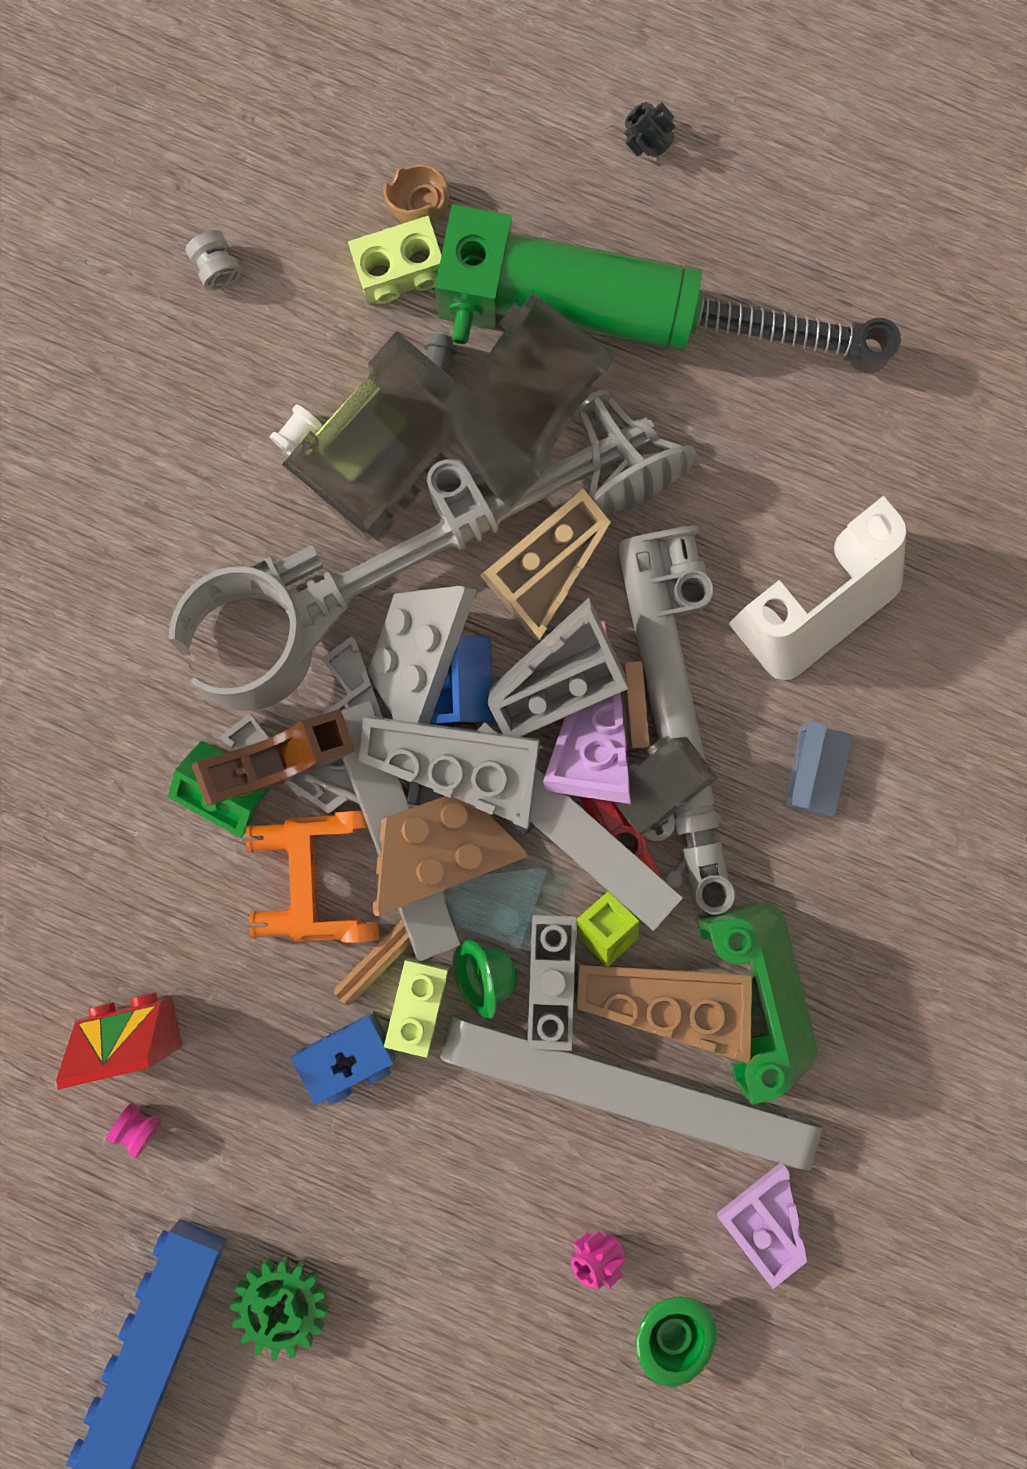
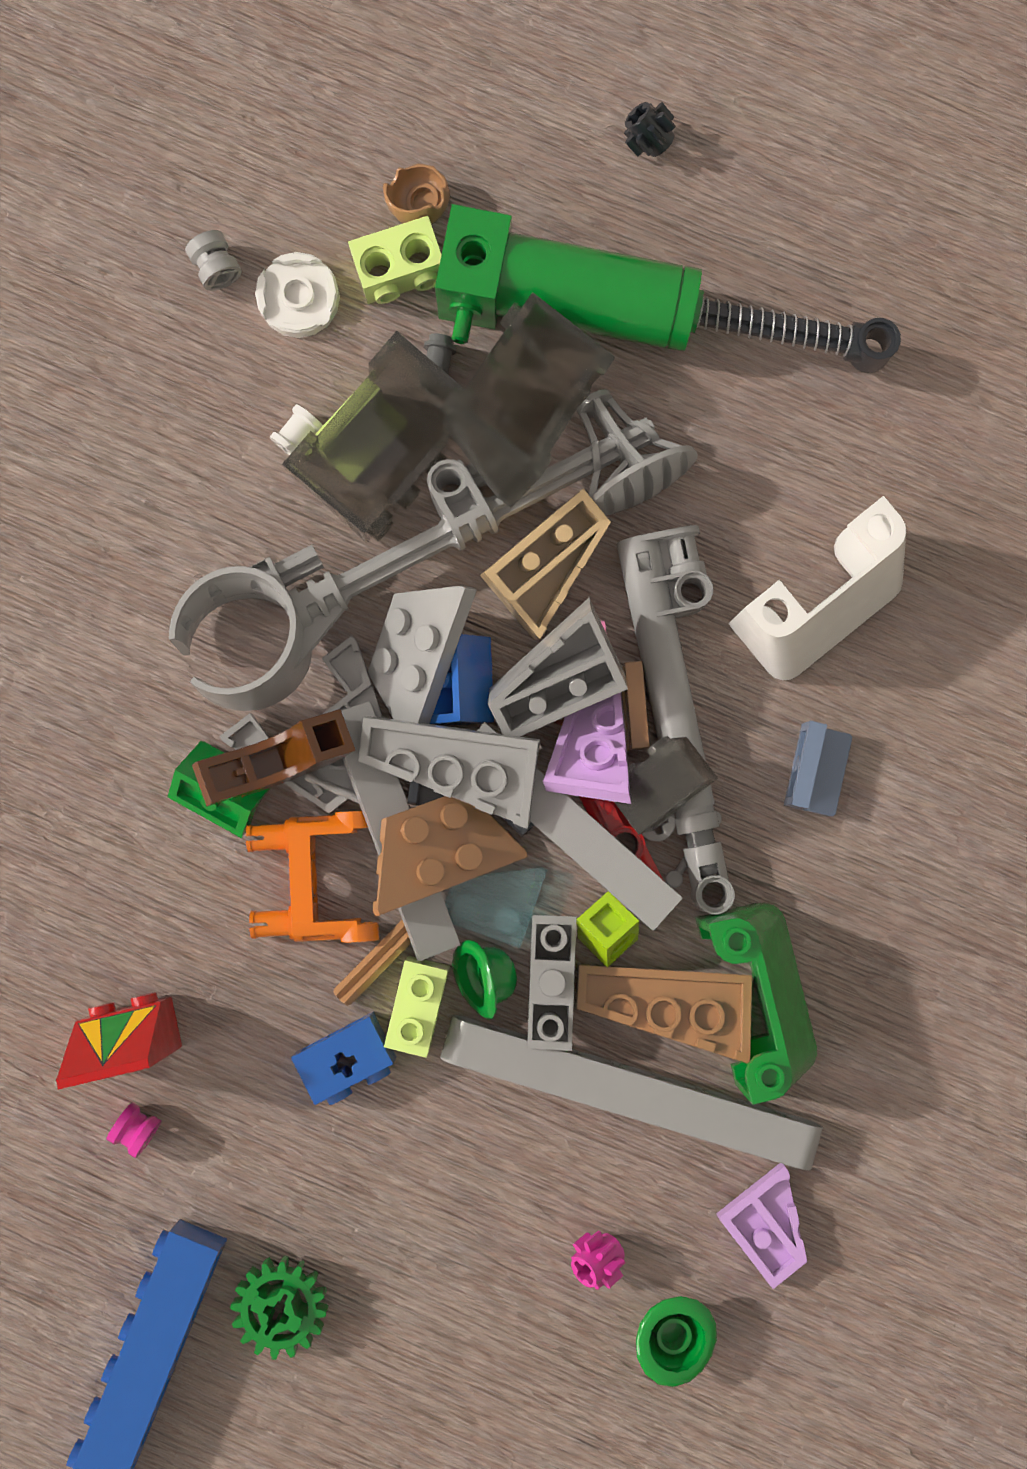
(297, 295): none -> white tile

